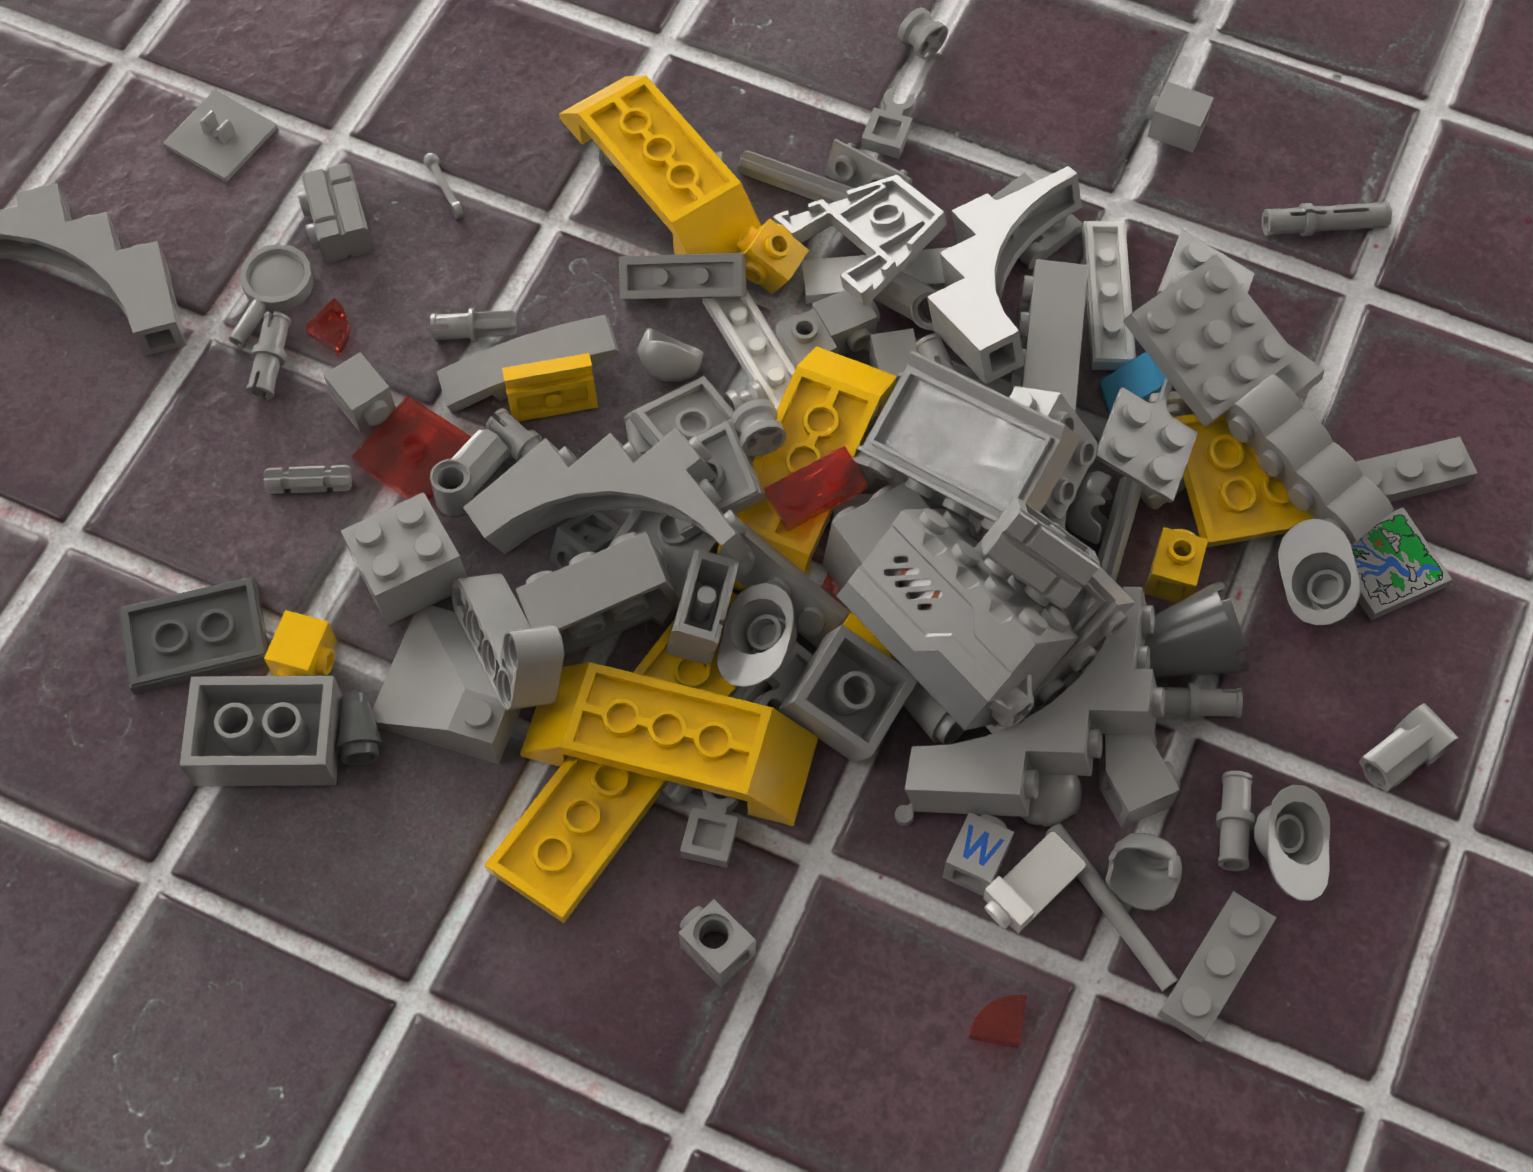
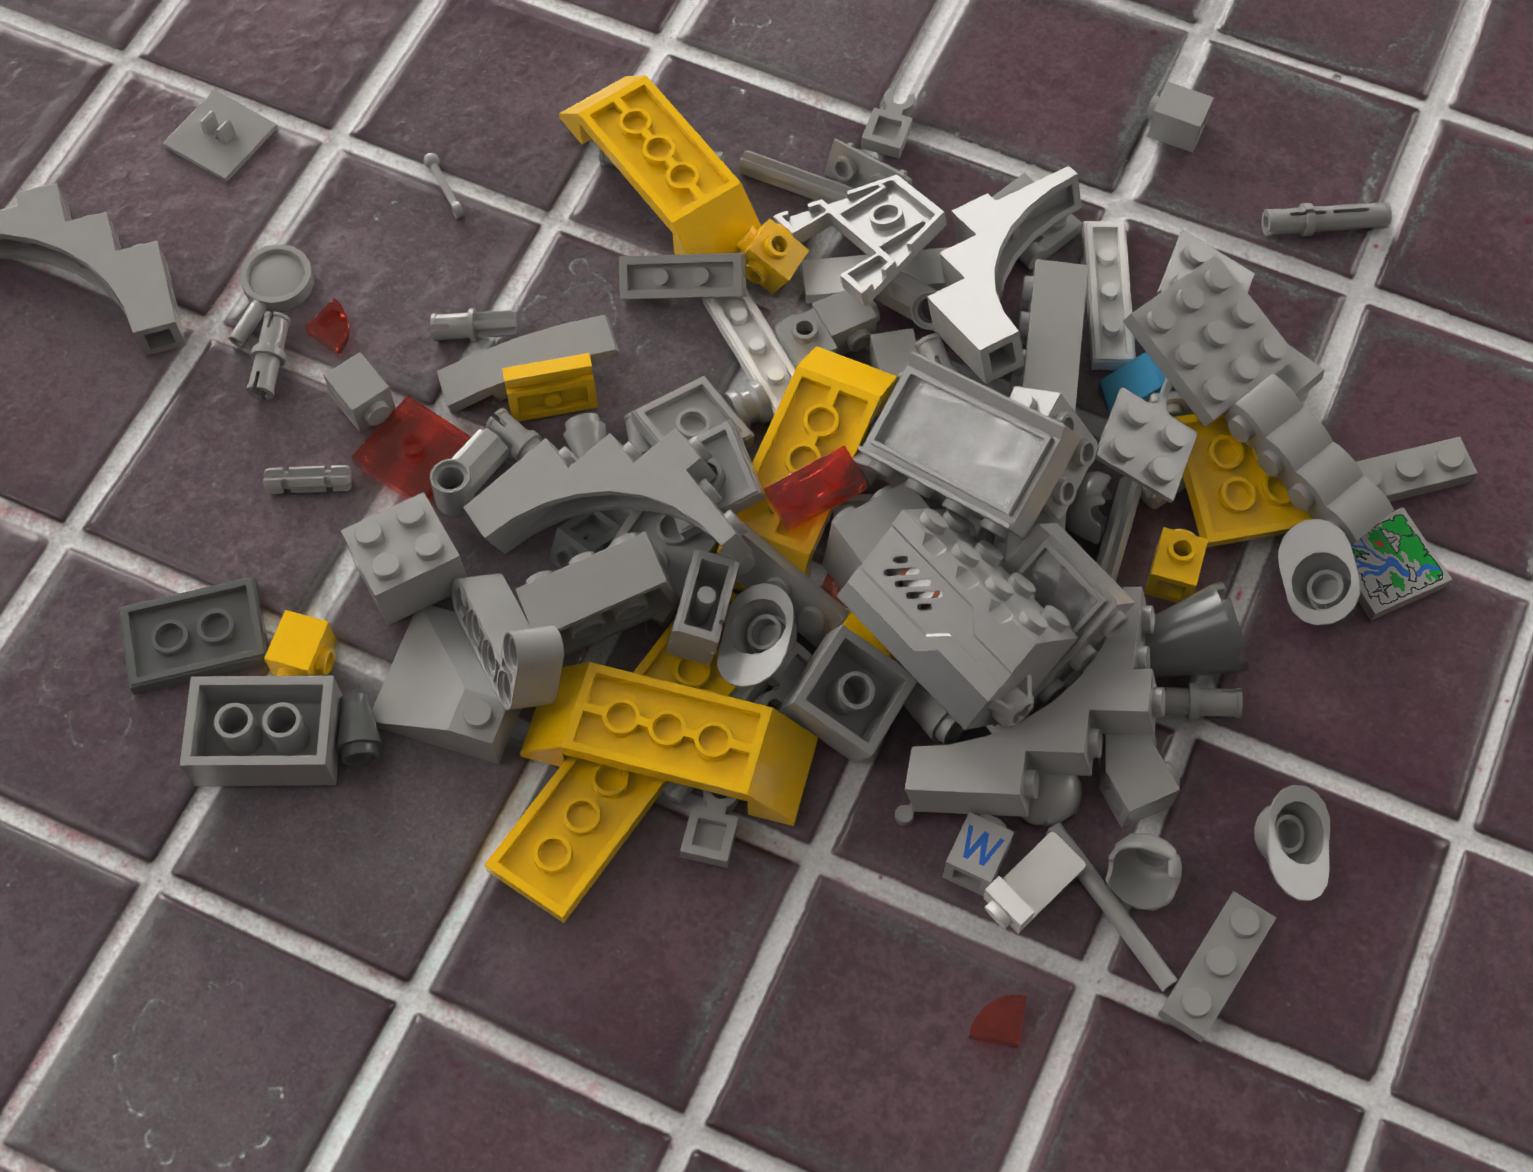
(336, 213): light grey brick -> none
(584, 433): none -> light grey cone
(667, 357): light grey hair -> none
(722, 962): light grey brick -> none
(758, 427): light grey wheel -> none
(922, 33): light grey wheel -> none
(1039, 555): light grey brick -> none
(1235, 821): light grey pin -> none
(1414, 742): light grey piece -> none

